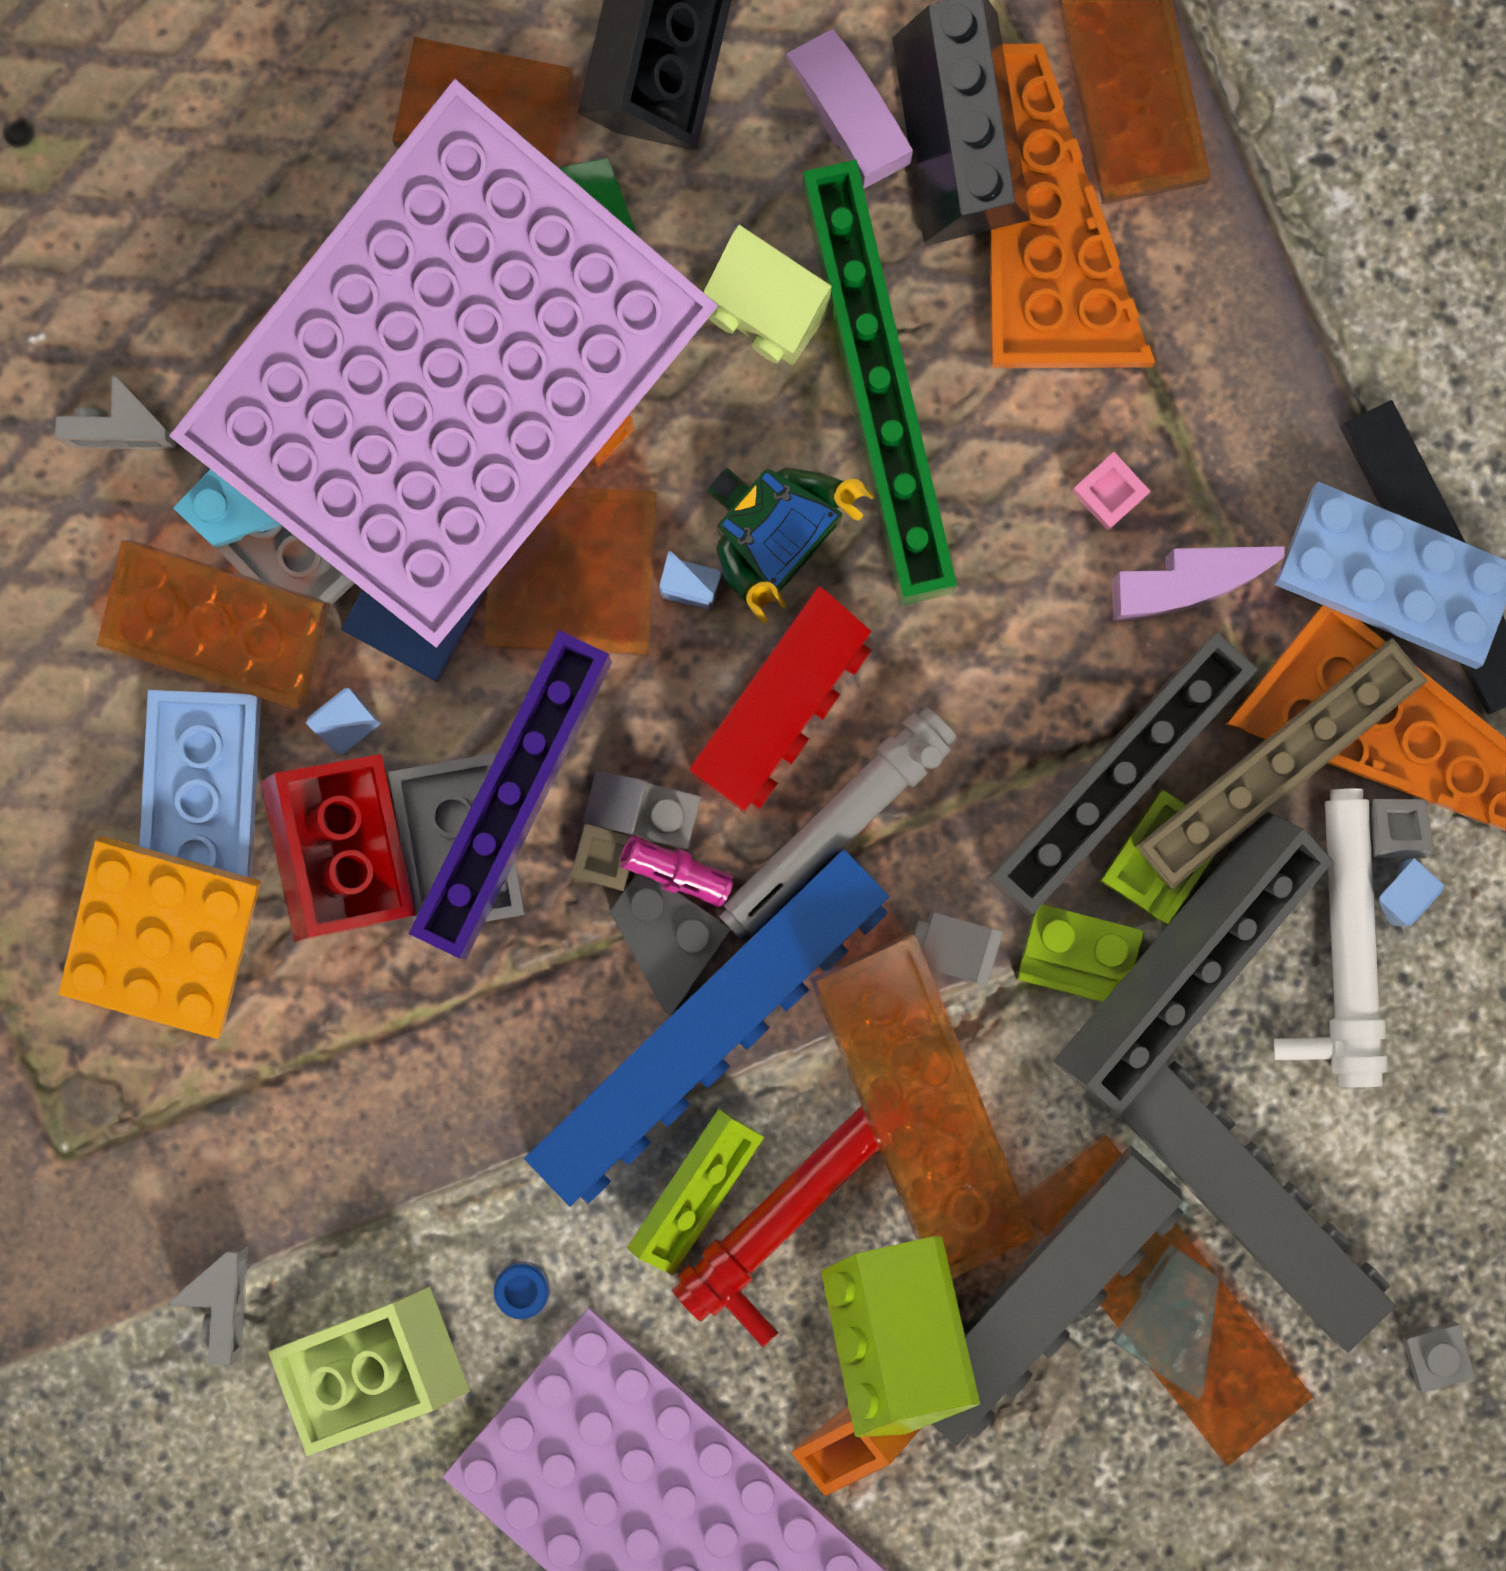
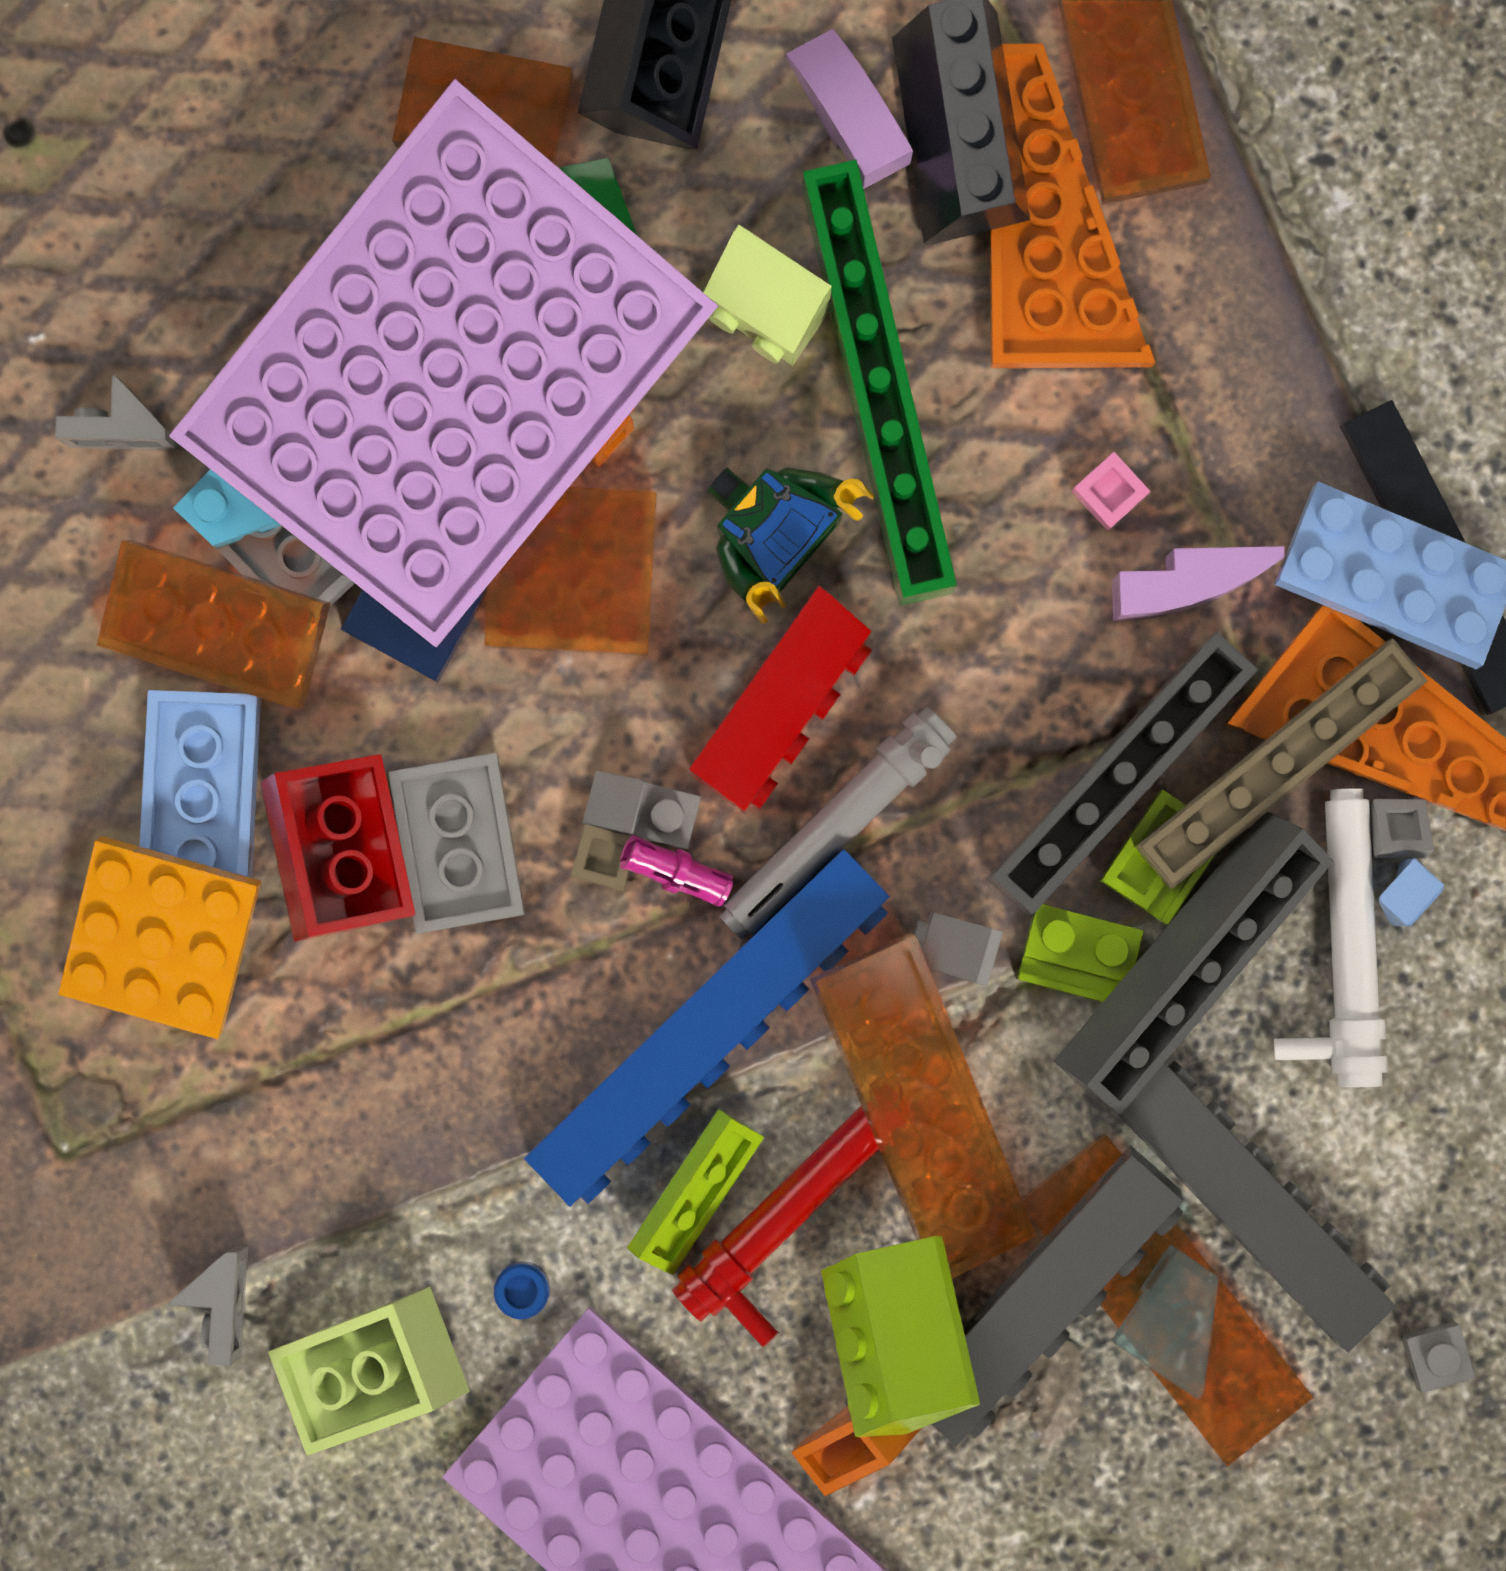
(343, 721): light blue slope -> none
(511, 795): dark purple brick -> none
(667, 937): dark grey wing -> none
(689, 583): light blue slope -> none

